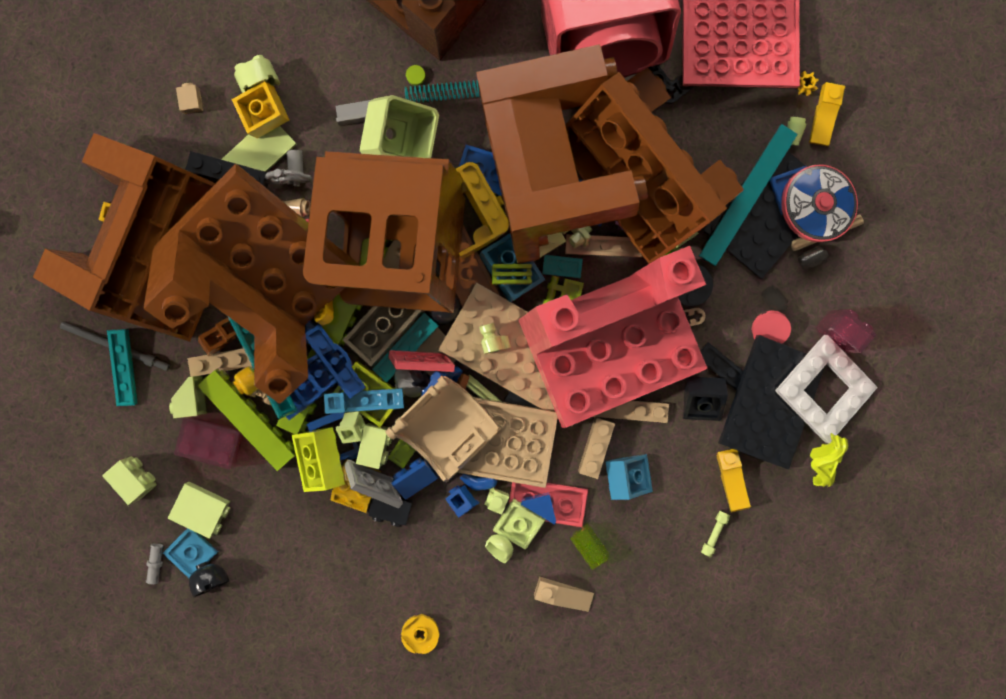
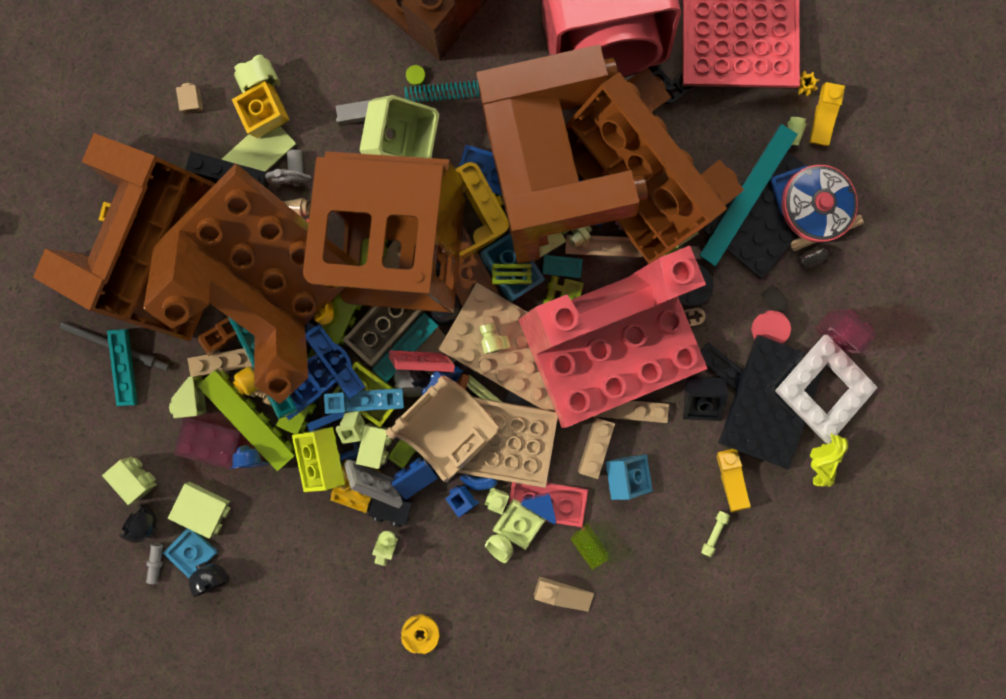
(139, 525): none -> black cylinder
(247, 458): none -> blue piece
(384, 547): none -> yellowish green hips

